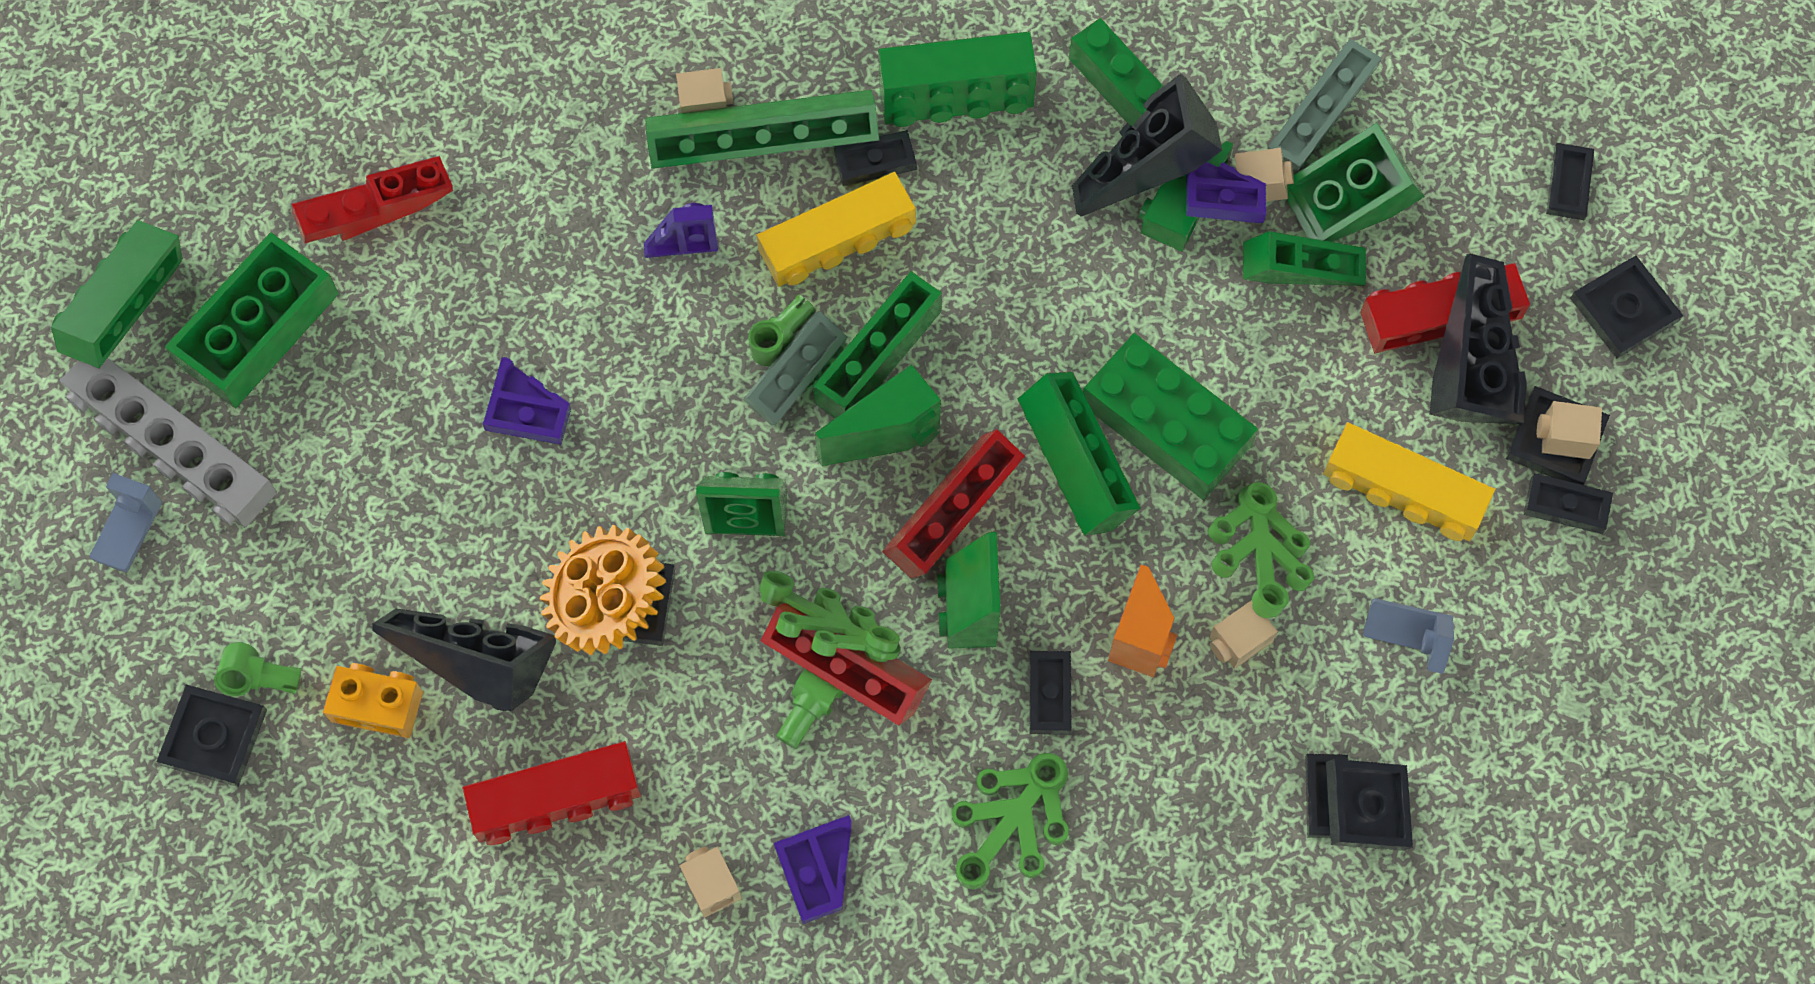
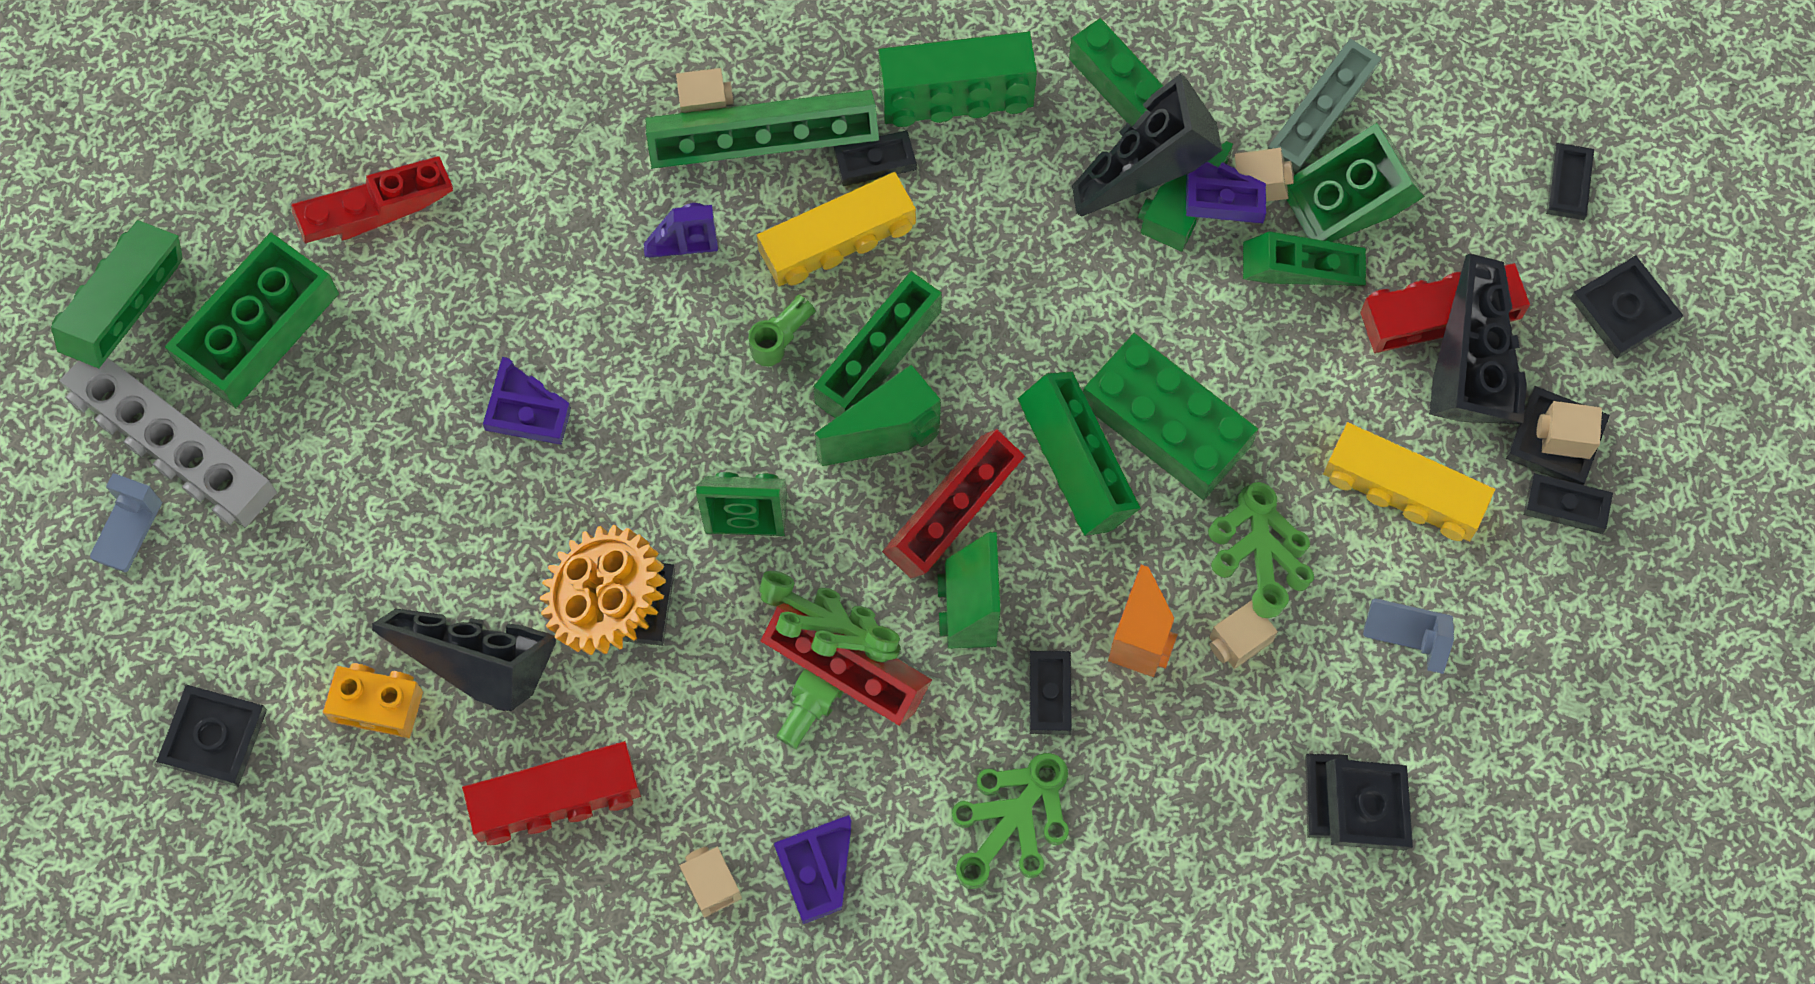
(244, 670): bright green pin -> none
(795, 368): sand green plate -> none

